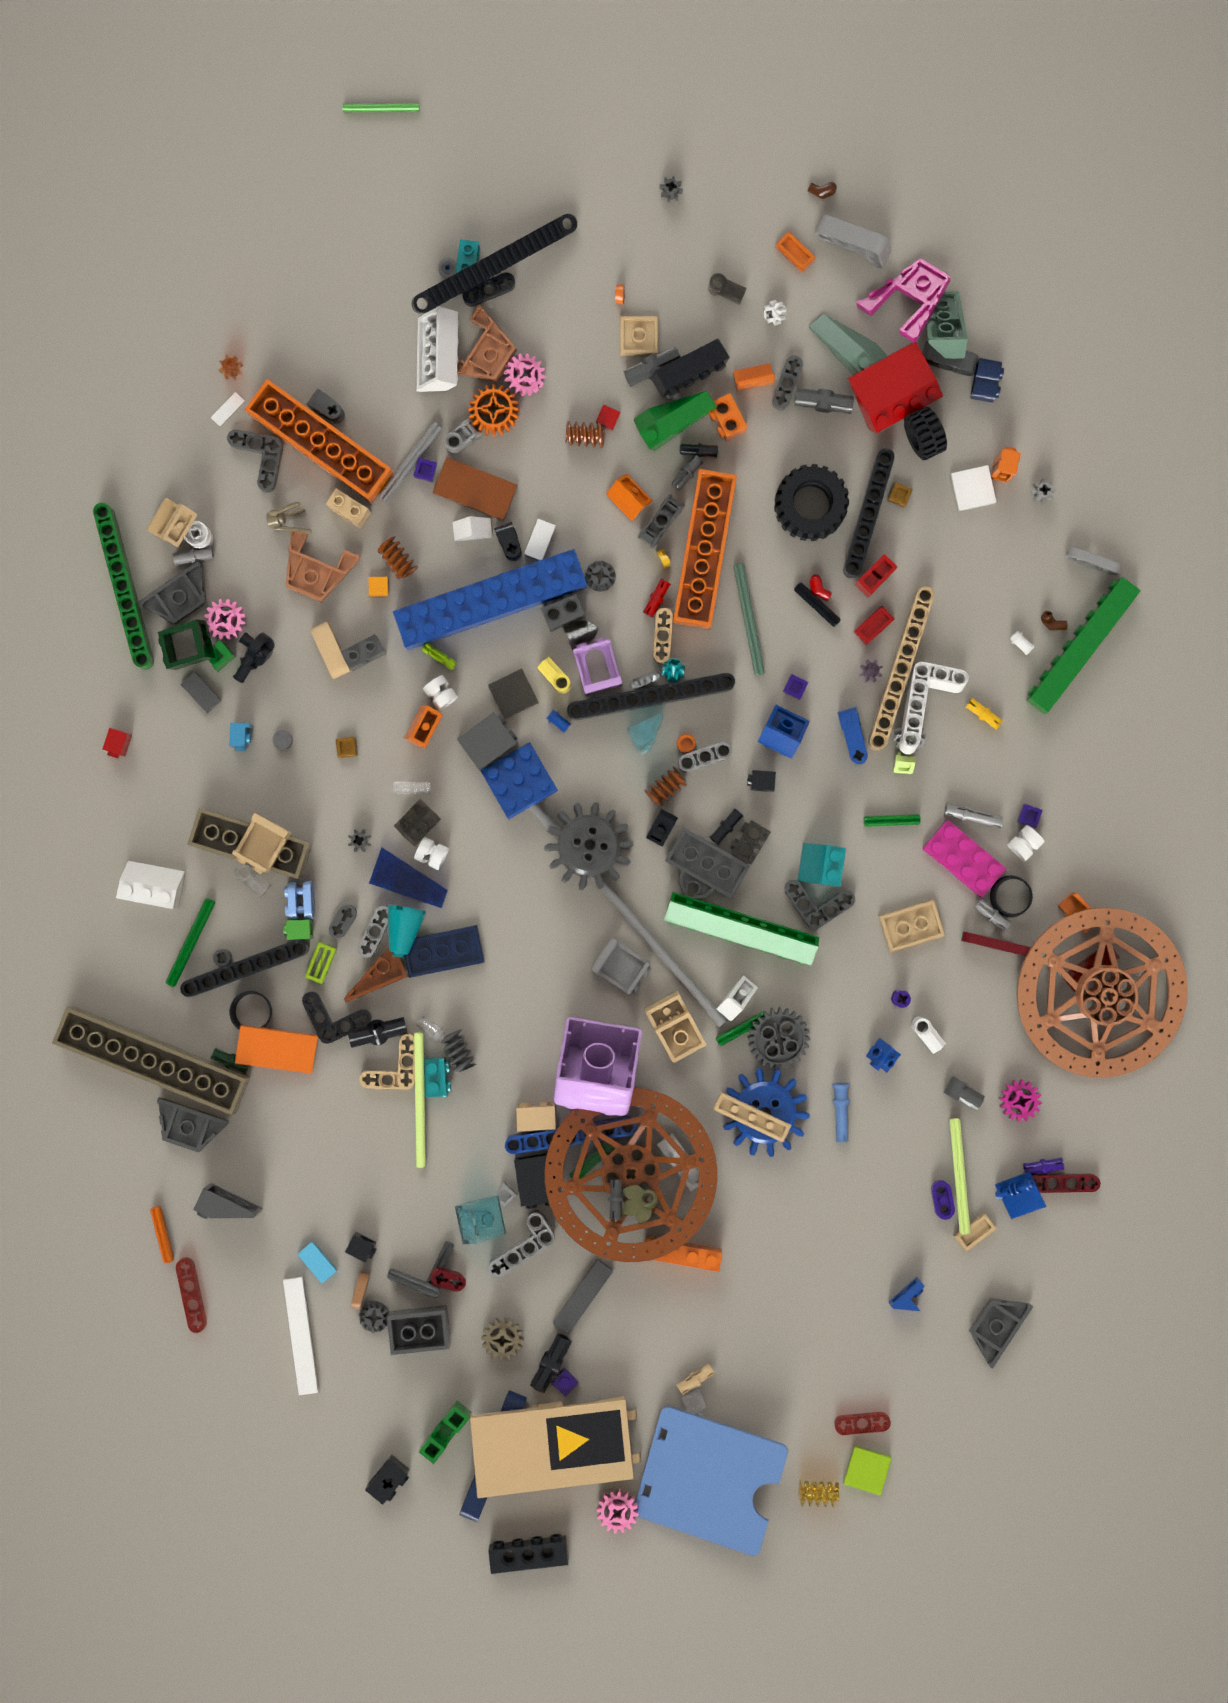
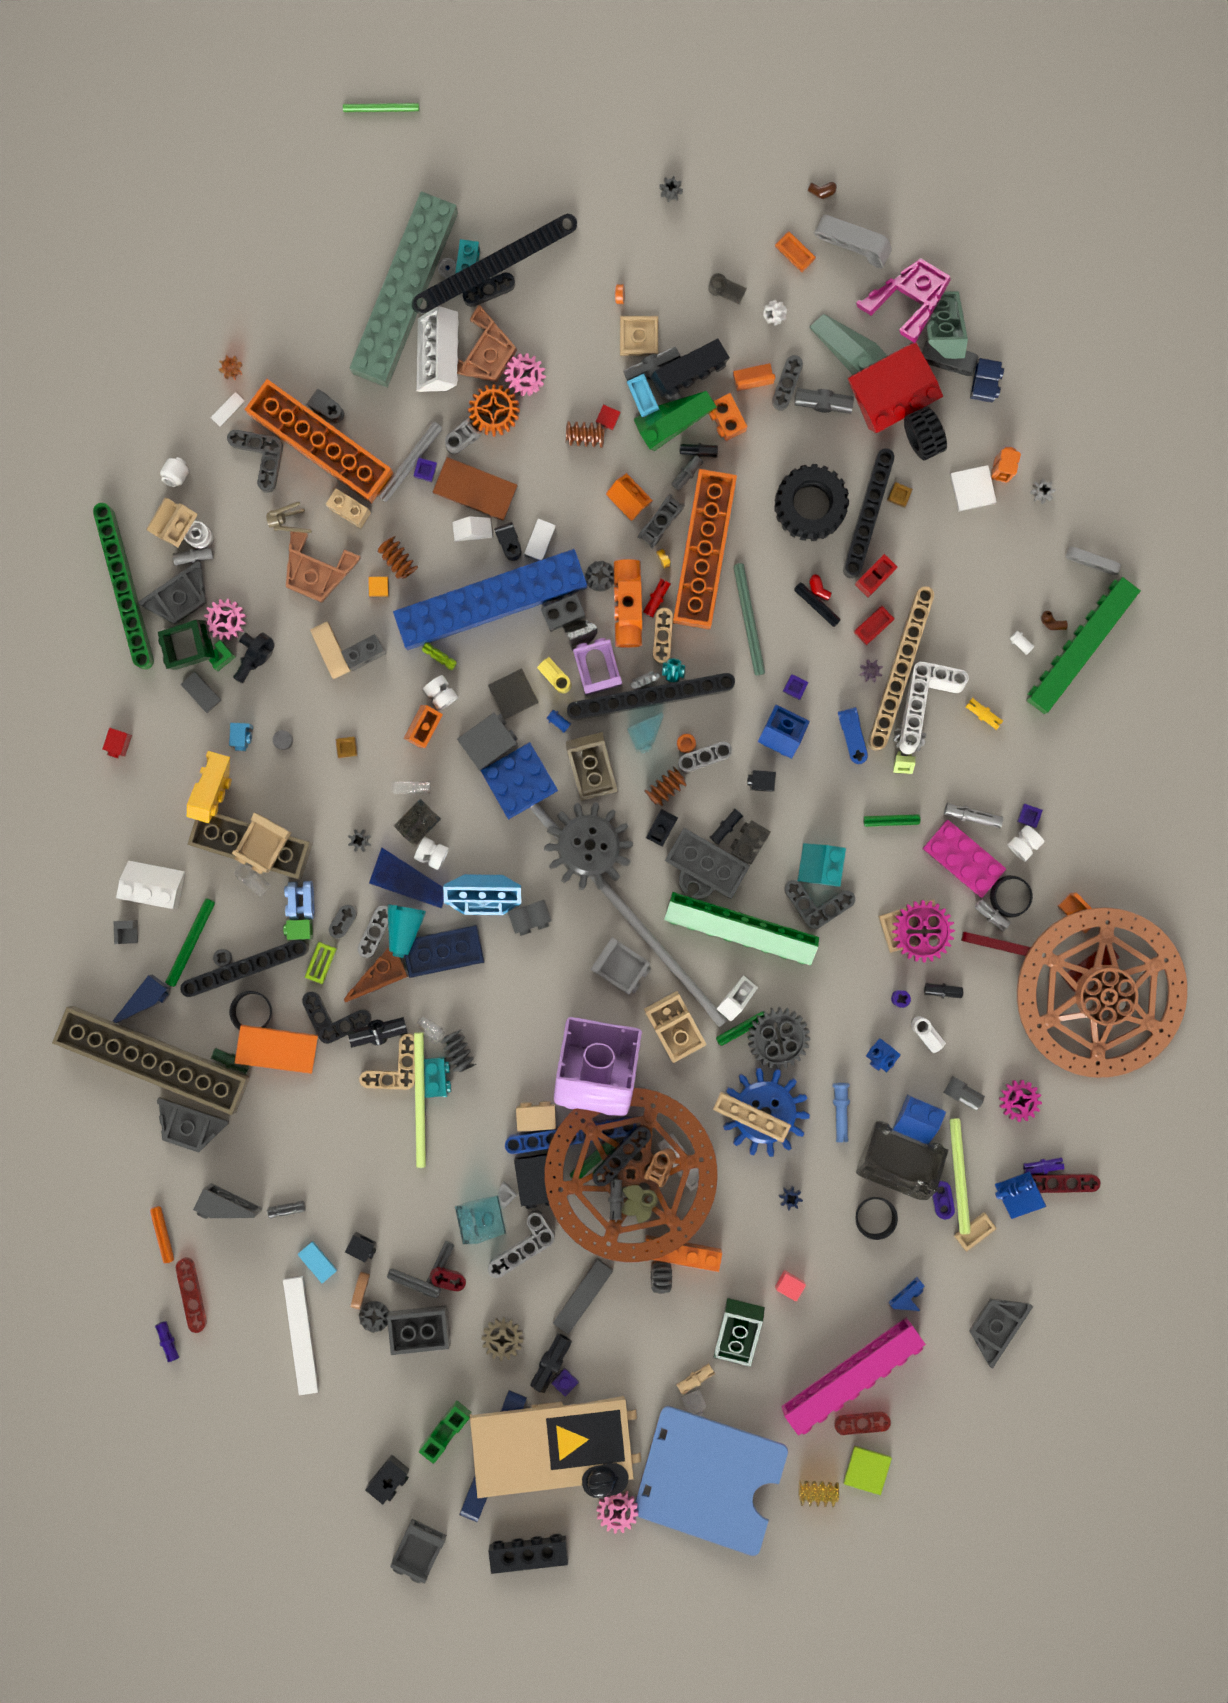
(125, 932): none -> dark grey panel
(148, 994): none -> dark blue slope
(167, 1341): none -> dark purple pin
(174, 472): none -> white head
(210, 788): none -> yellow wedge
(286, 1209): none -> dark grey axle
(408, 276): none -> sand green brick
(418, 1551): none -> dark grey panel
(482, 894): none -> dark azure wedge
(529, 917): none -> dark grey brick
(591, 766): none -> dark tan slope
(605, 1480): none -> black piece
(621, 1155): none -> black beam
(628, 579): none -> orange brick
(643, 395): none -> medium azure tile
(660, 1170): none -> medium nougat piece
(661, 1277): none -> dark grey gear
(739, 1332): none -> dark green slope
(790, 1204): none -> dark blue gear
(790, 1285): none -> coral panel
(852, 1376): none -> dark pink brick
(888, 1231): none -> black tyre
(901, 1163): none -> clear smoke windscreen
(919, 1120): none -> blue slope
(923, 948): none -> dark pink gear
(943, 990): none -> black axle

